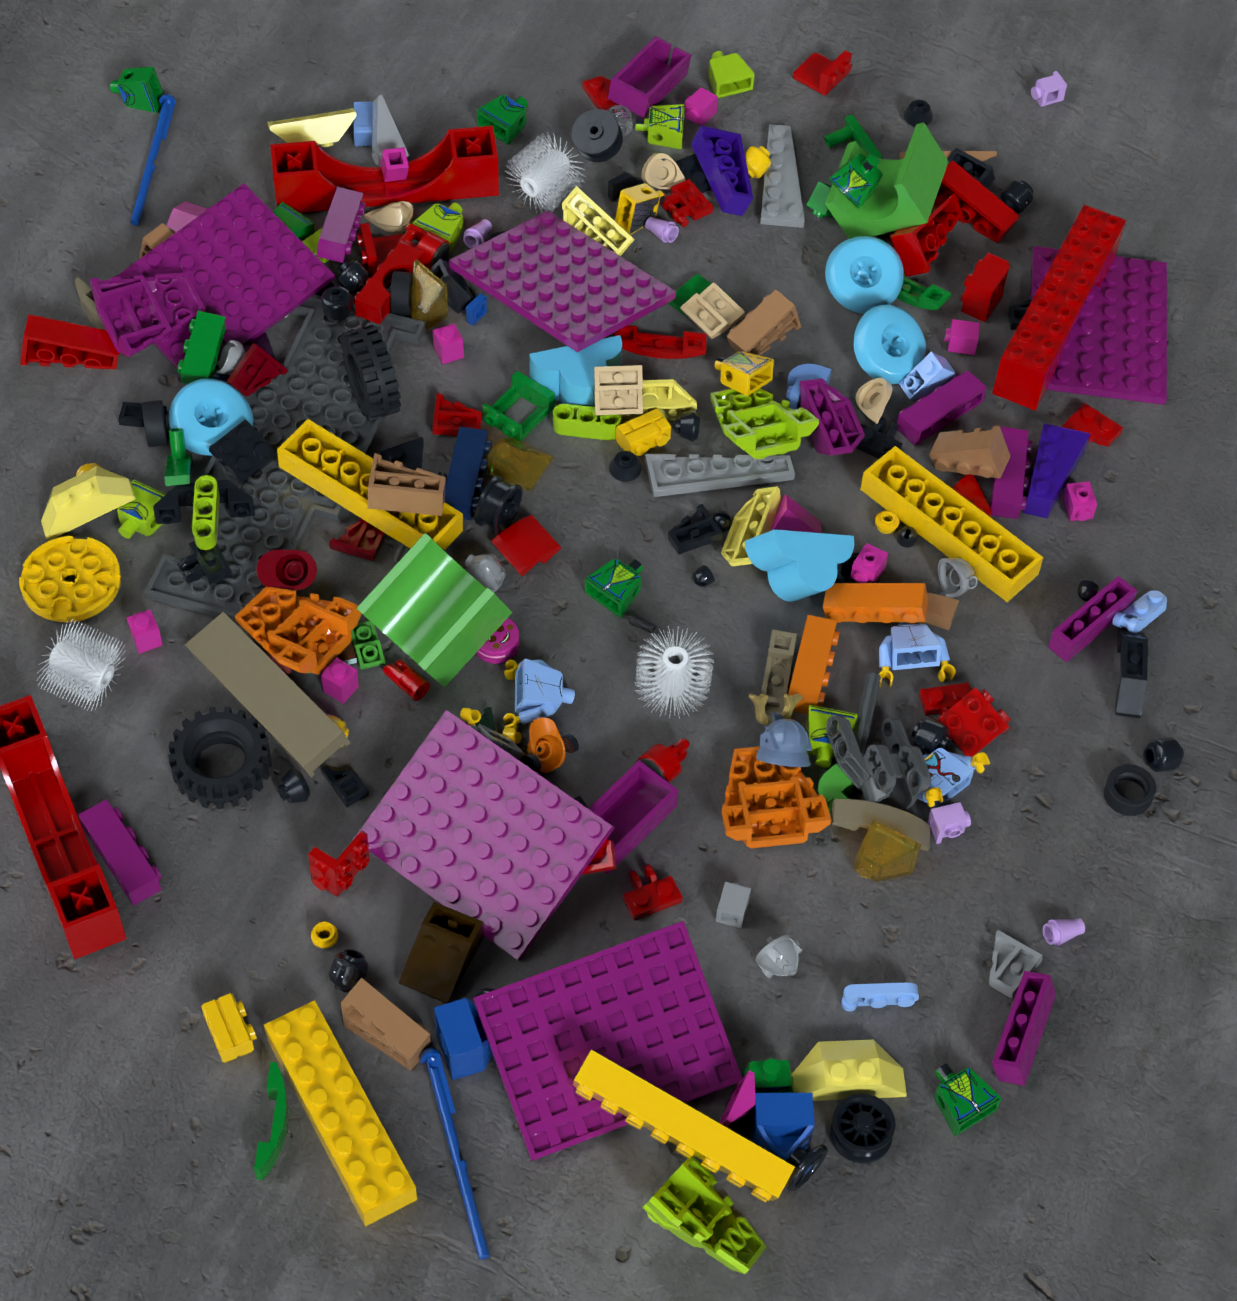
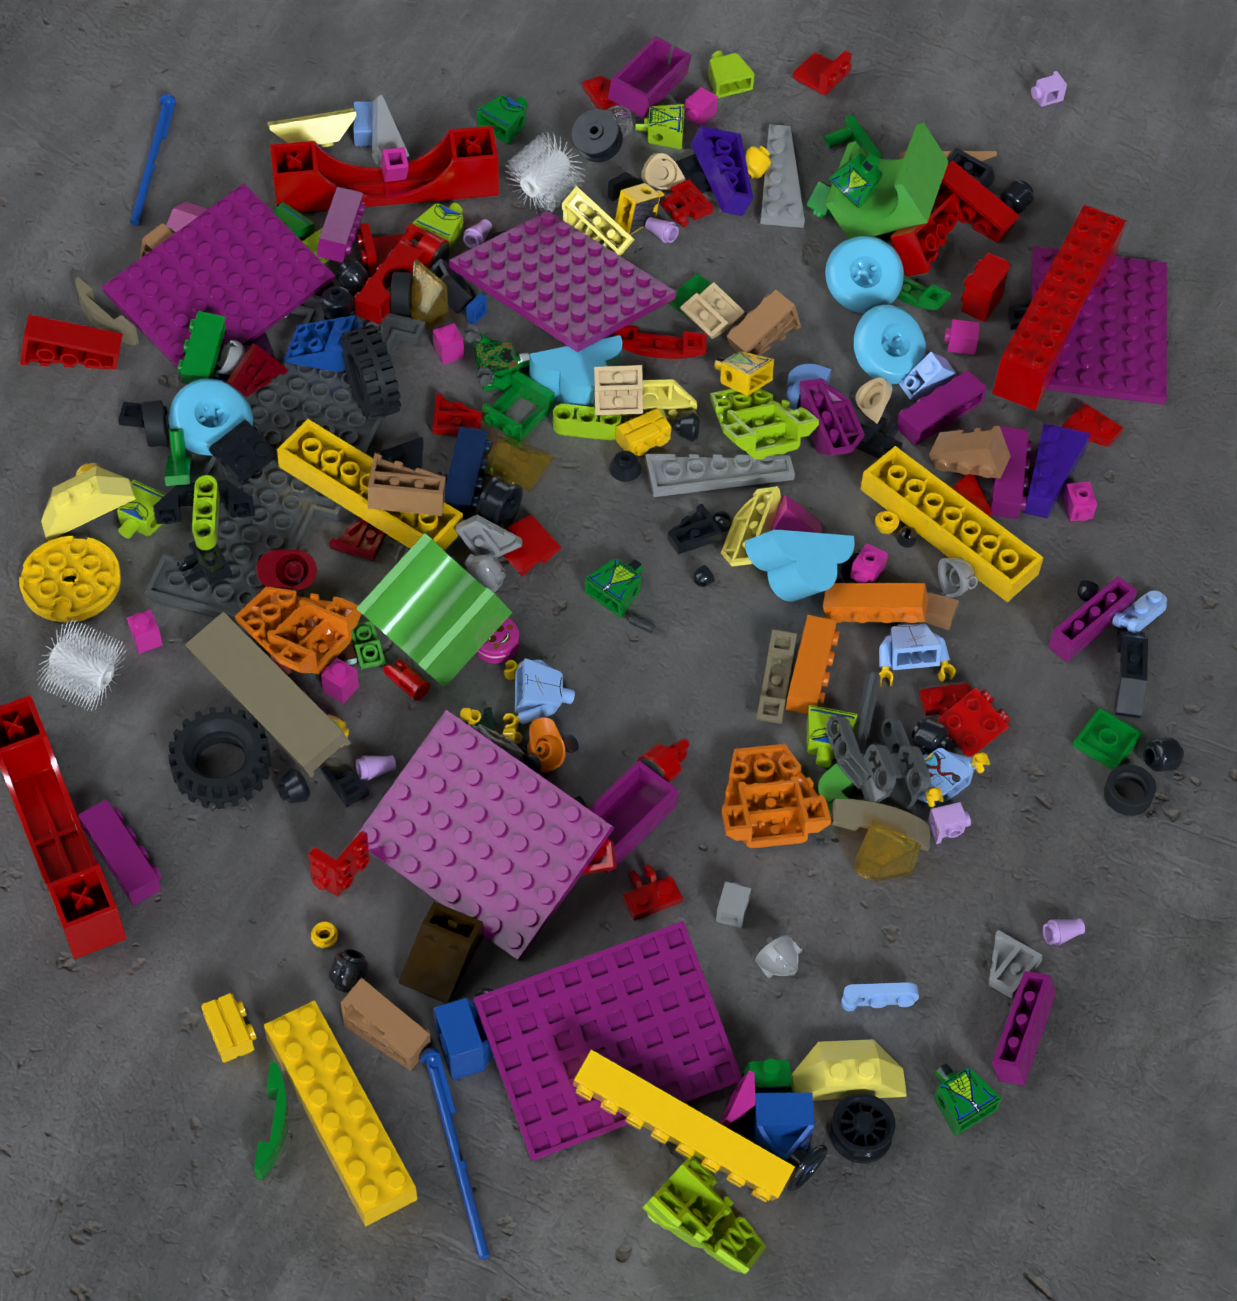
(139, 88): green torso -> none
(144, 309): magenta wedge -> none
(320, 343): none -> blue slope
(374, 766): none -> lavender cone
(392, 217): tan piece -> none
(487, 537): none -> light grey wing
(495, 360): none -> torso
(673, 672): white piece -> none
(784, 739): sand blue helmet -> none
(918, 112): black cone -> none
(1107, 739): none -> green tile

